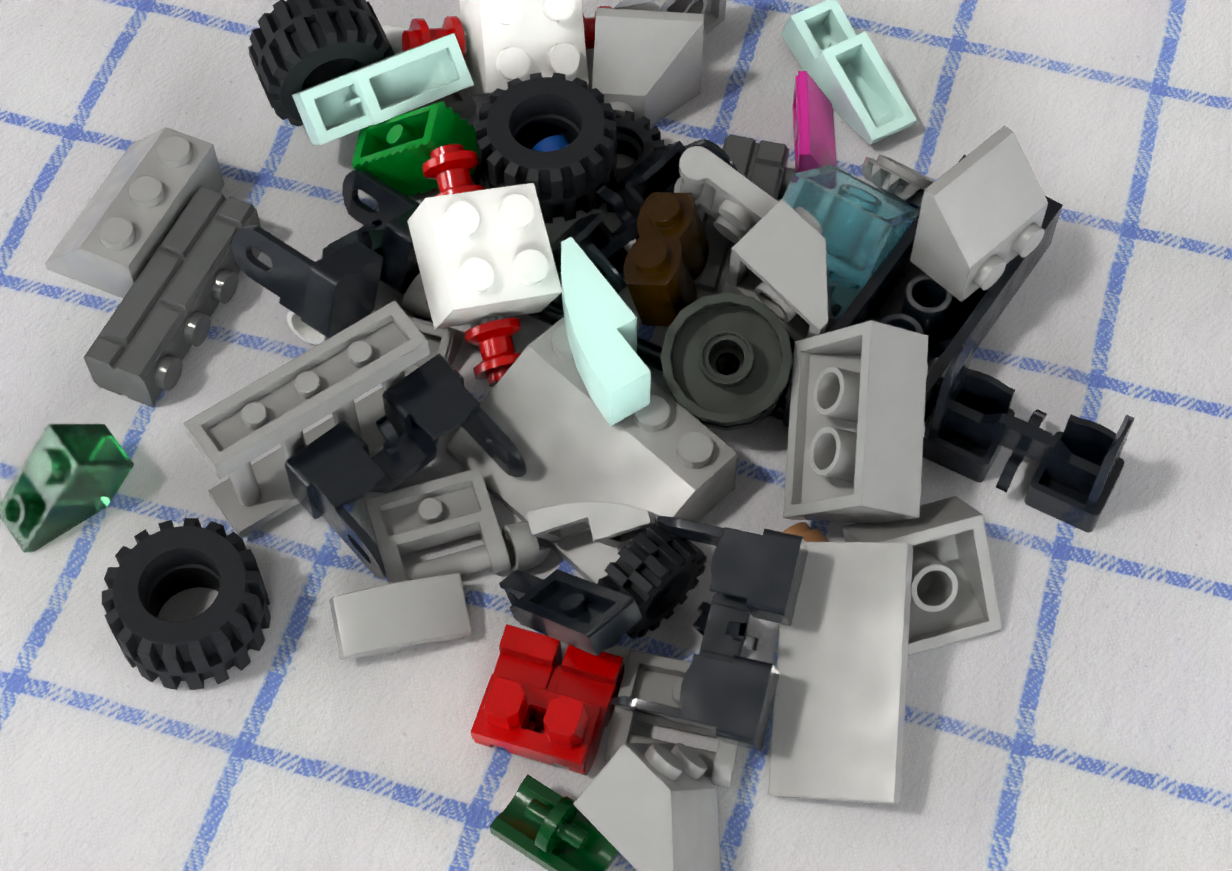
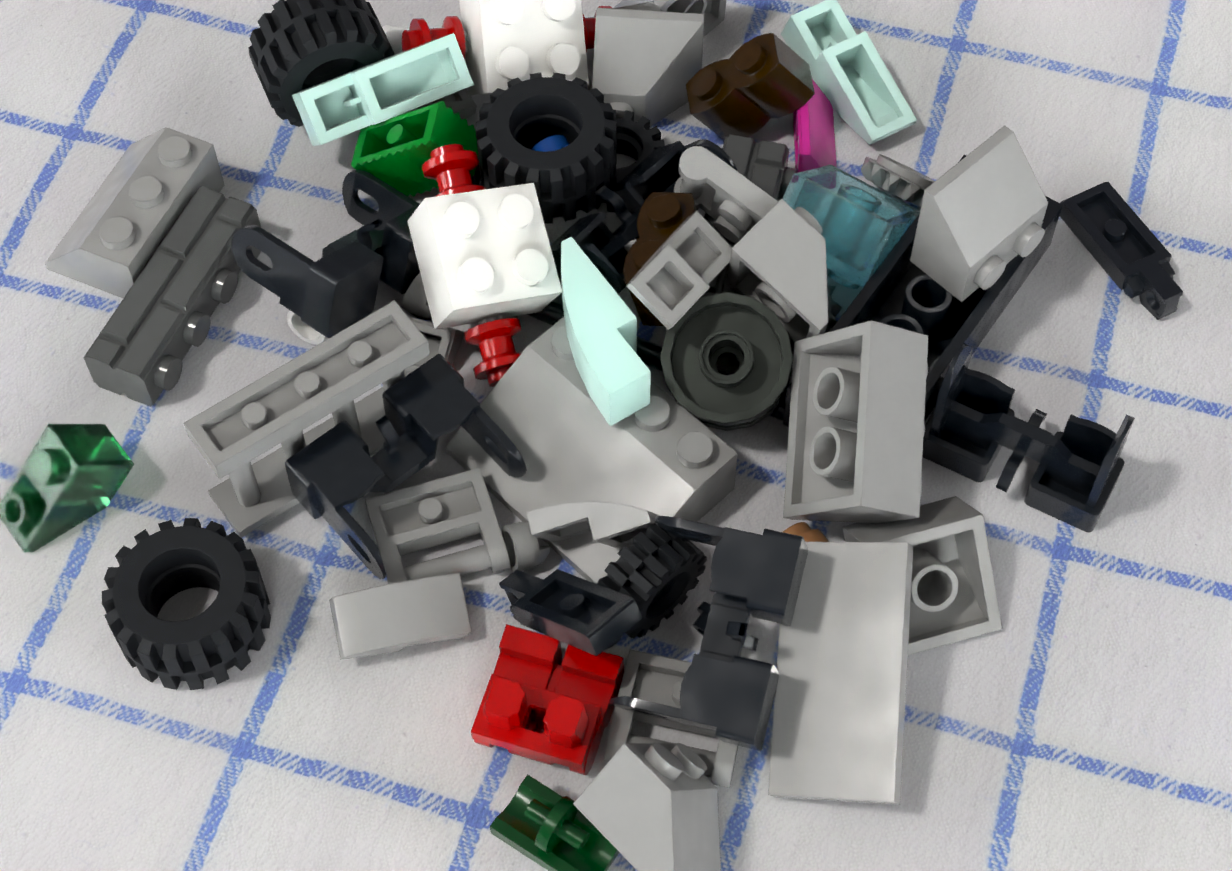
(681, 270): none -> light grey slope
(750, 87): none -> dark brown brick
(1123, 247): none -> black hinge

